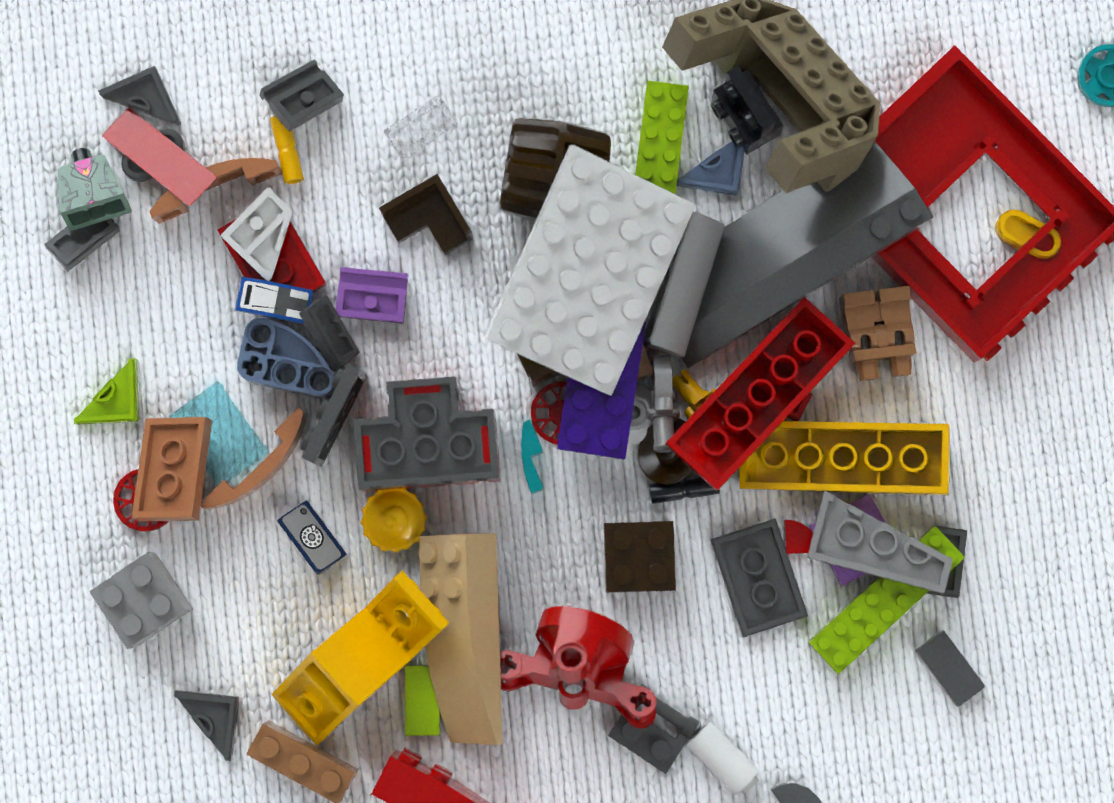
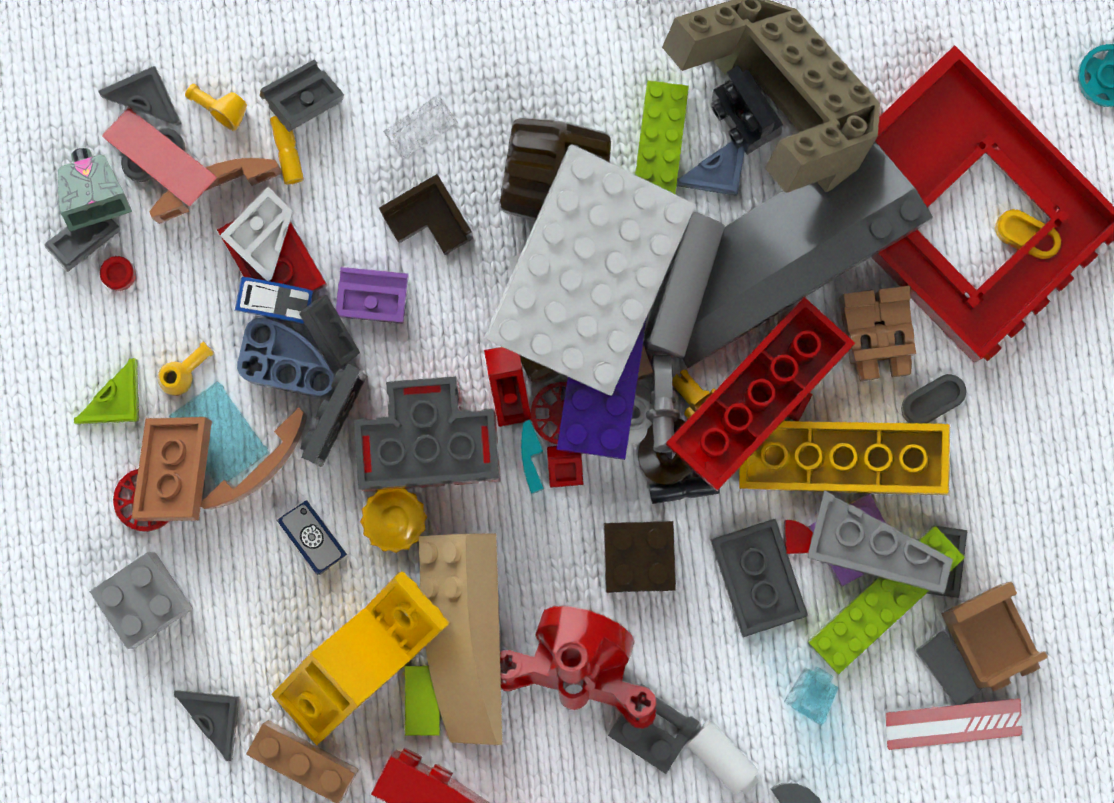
(117, 273): none -> red tile
(183, 371): none -> yellow bar
(226, 110): none -> yellow bar
(507, 386): none -> red slope
(564, 467): none -> red slope
(812, 694): none -> clear light blue slope
(934, 399): none -> dark grey tile
(954, 724): none -> sticker
(993, 637): none -> medium nougat panel

